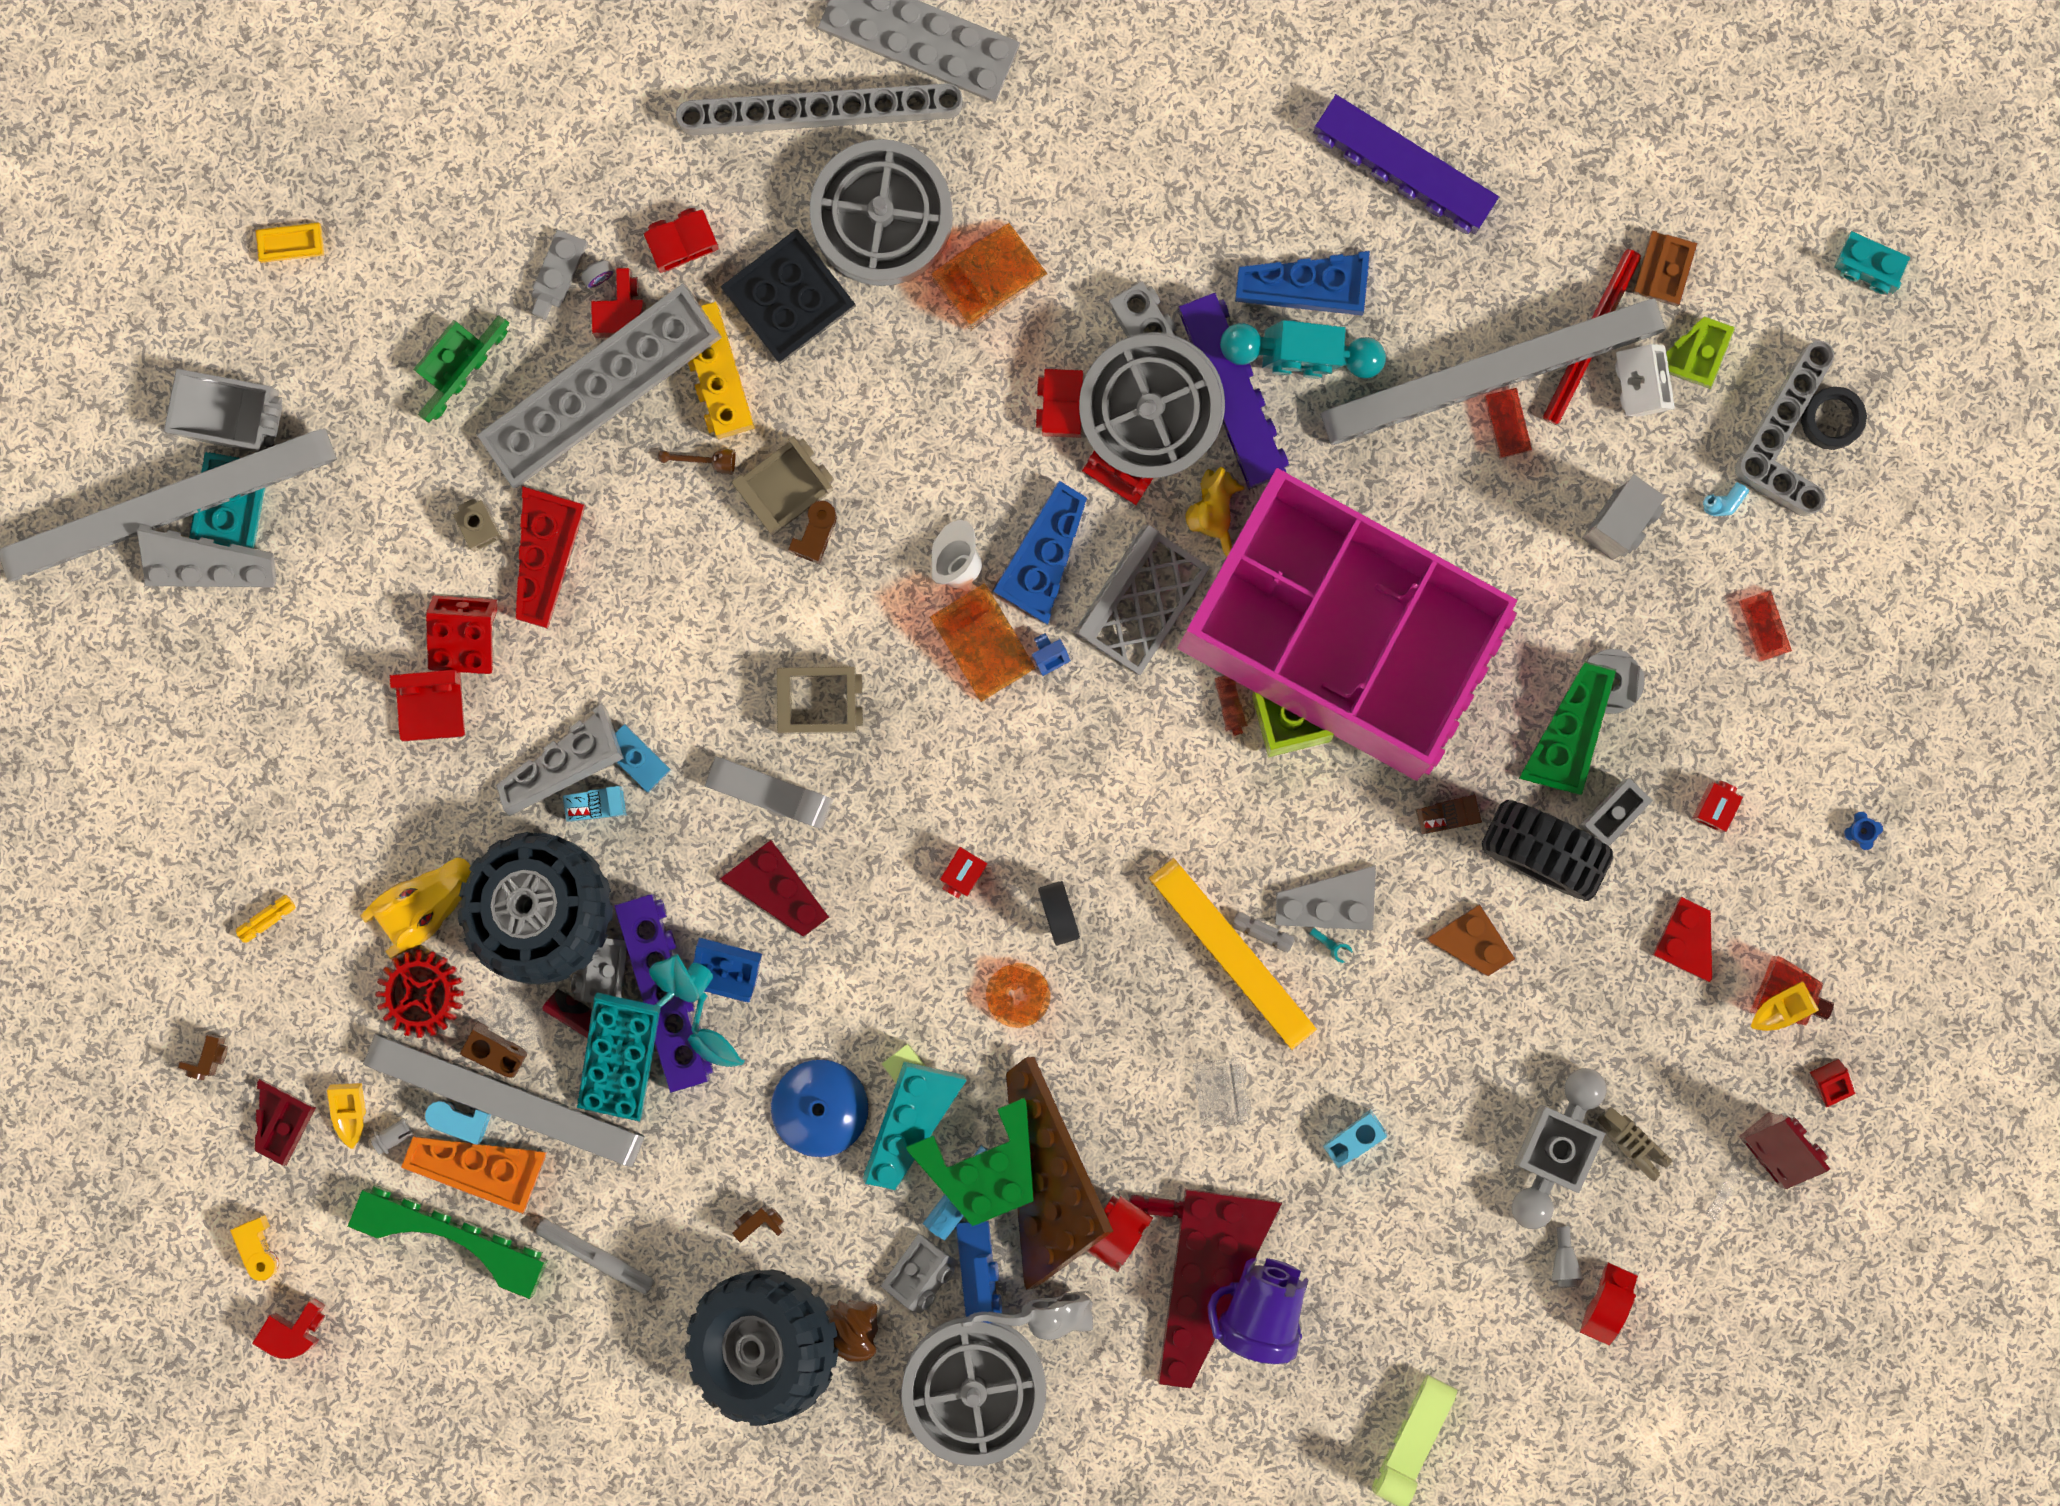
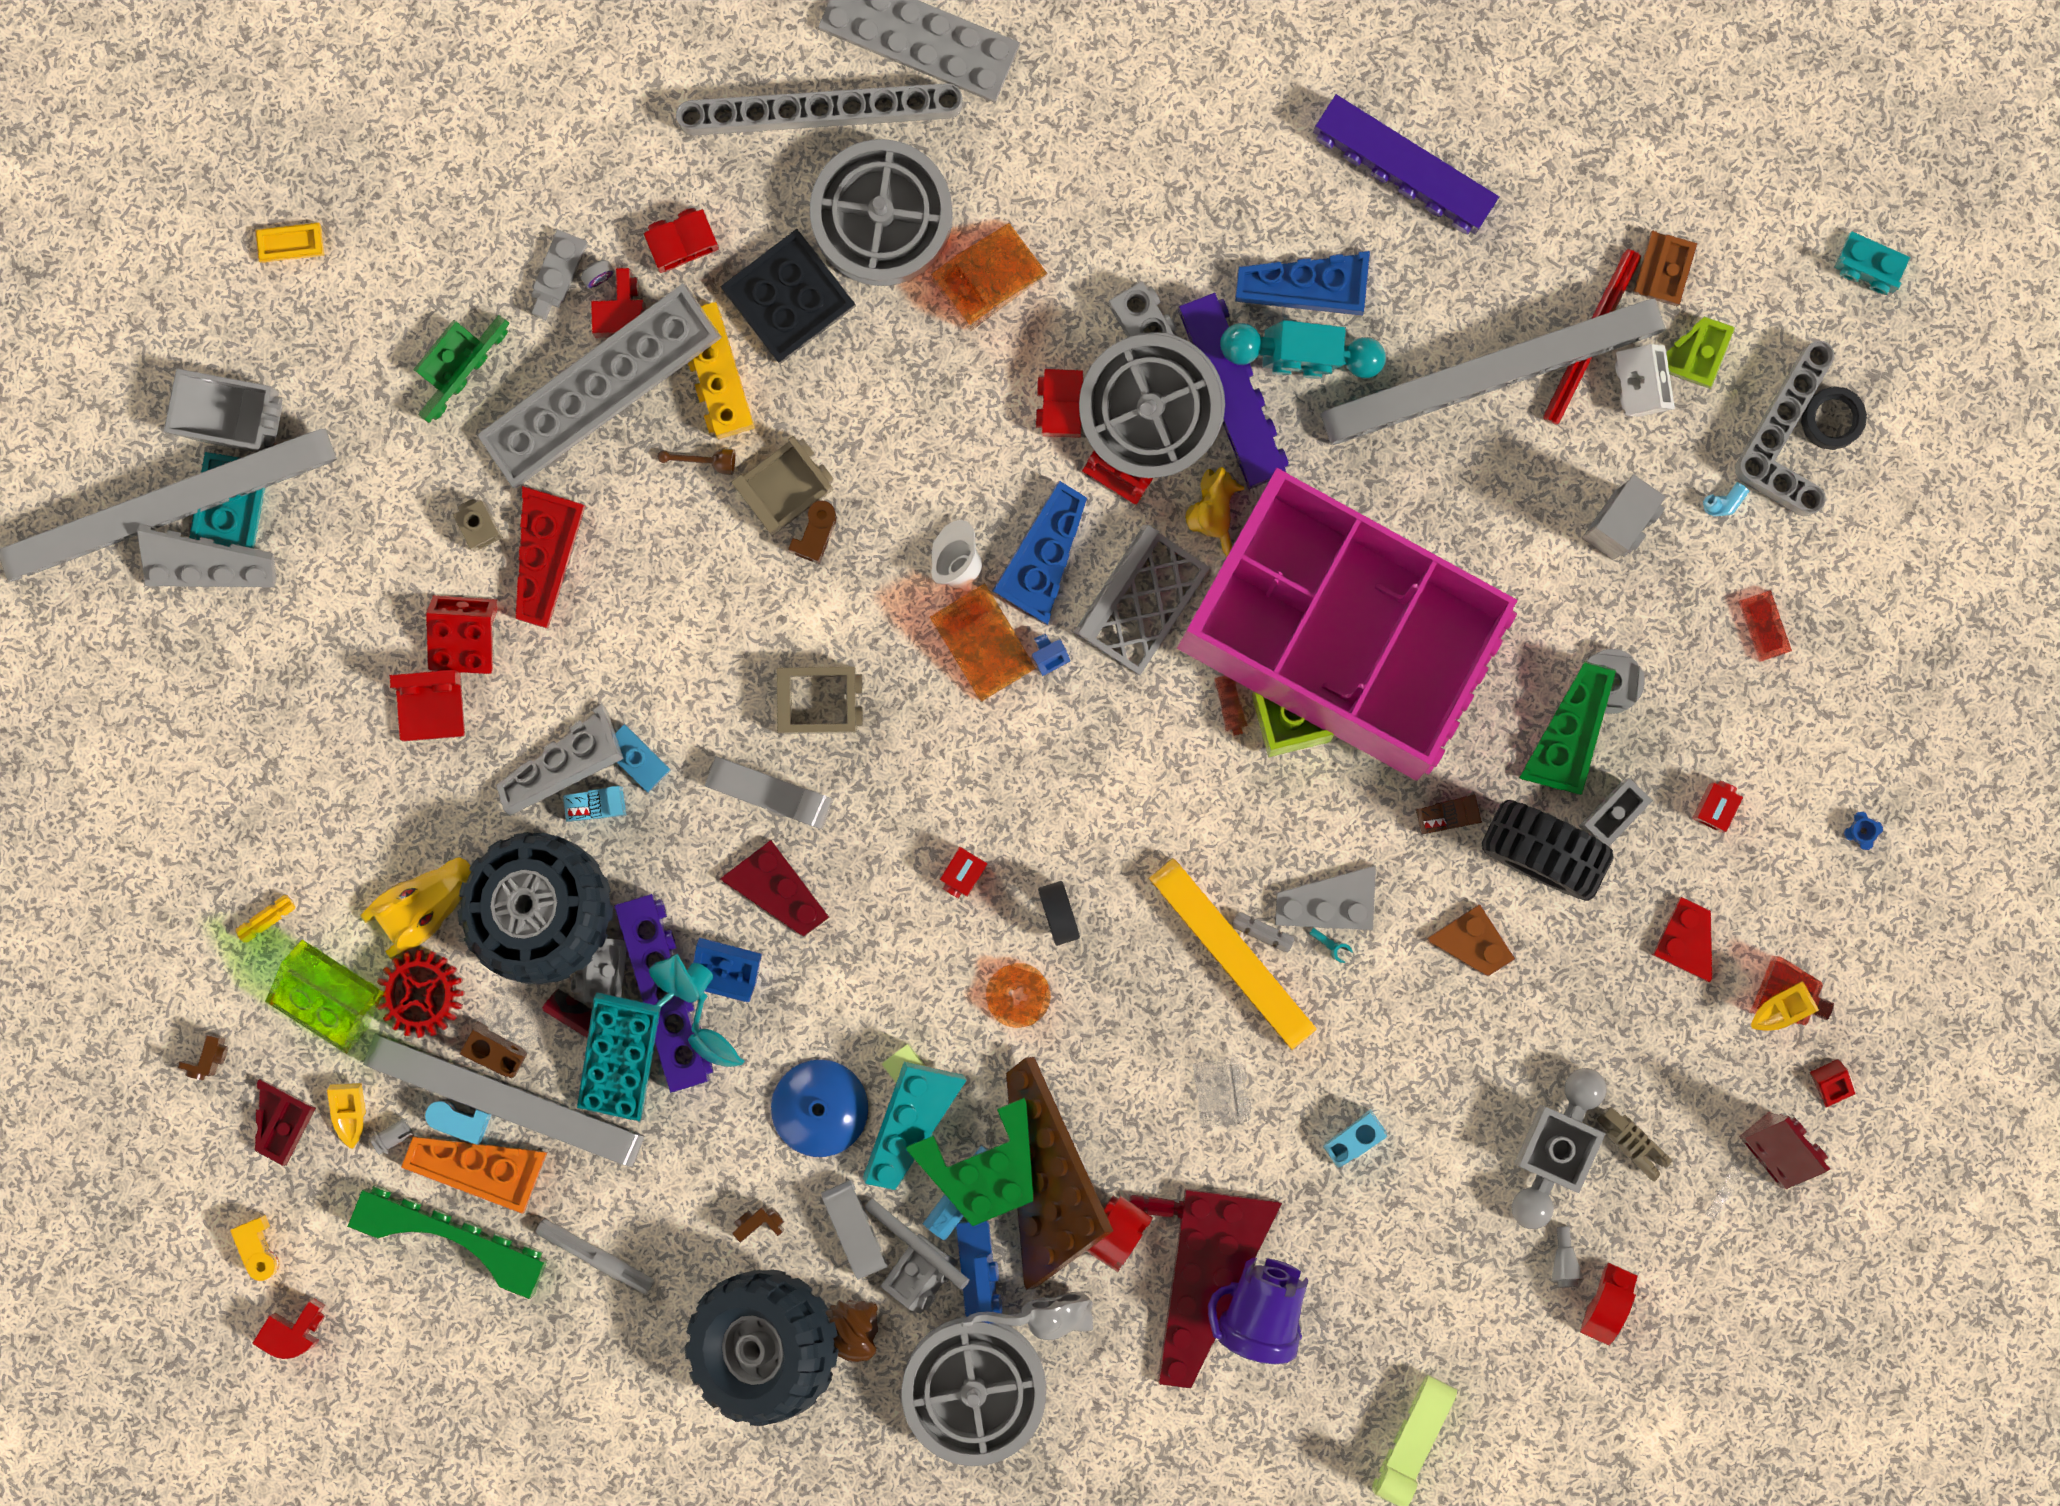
(324, 996): none -> clear neon green brick
(853, 1229): none -> light grey beam
(917, 1244): none -> light grey bar
(1508, 423): clear red plate -> none

